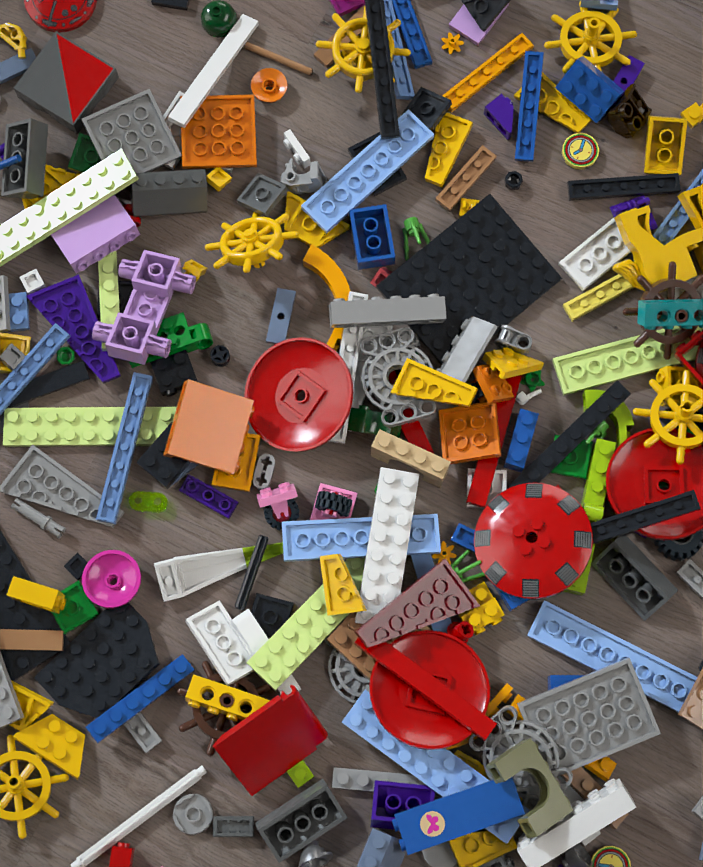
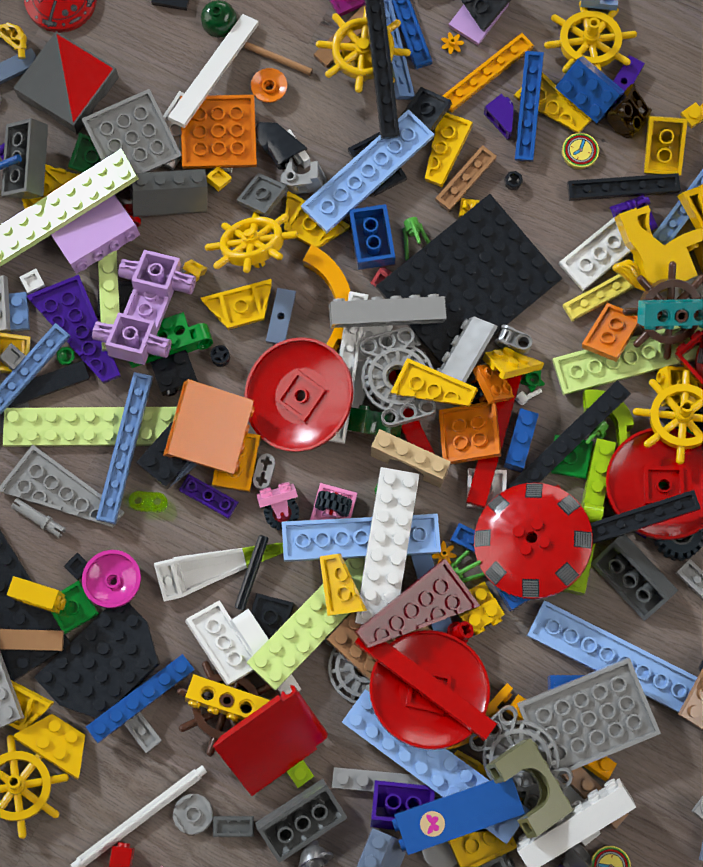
(240, 305): none -> yellow wing
(278, 143): none -> black panel
(610, 333): none -> orange plate

